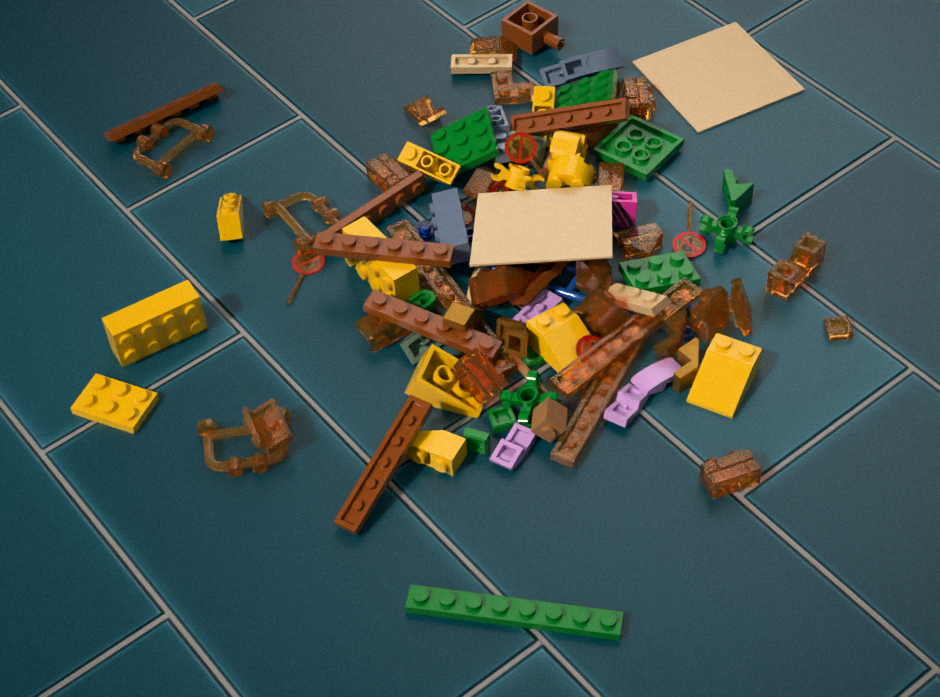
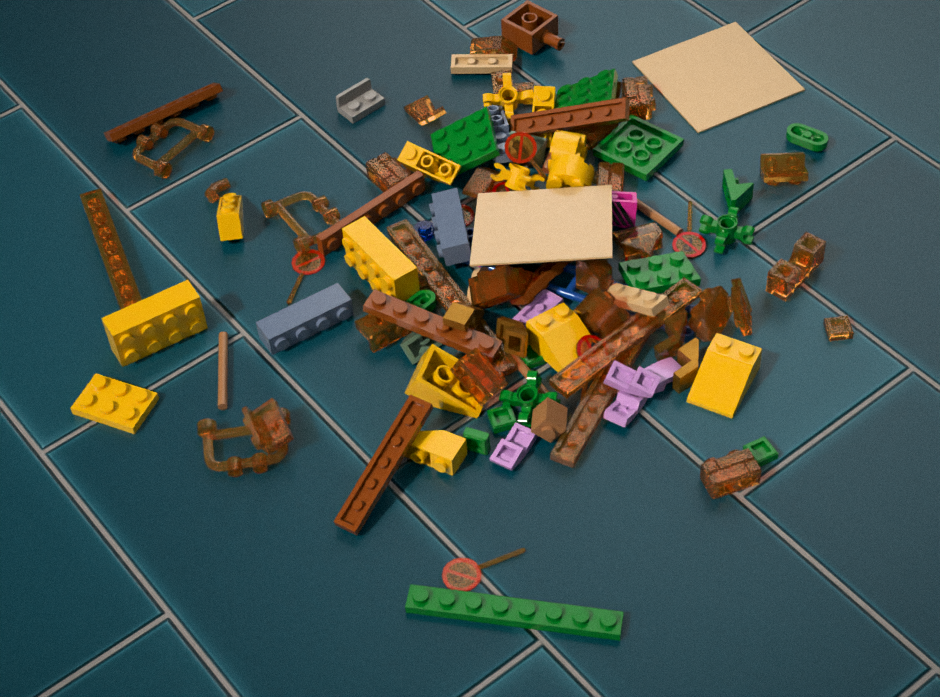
(110, 248): none -> clear orange plate
(216, 187): none -> clear orange arm
(223, 371): none -> medium nougat bar
(304, 318): none -> sand blue brick
(359, 101): none -> light grey bracket
(384, 249): dark orange plate -> none
(466, 574): none -> clear orange piece
(507, 90): none -> yellow pin
(581, 66): sand blue slope -> none
(634, 382): none -> lavender slope
(657, 217): none -> medium nougat bar
(762, 451): none -> green tile
(783, 168): none -> clear orange bracket
(807, 137): none -> green plate

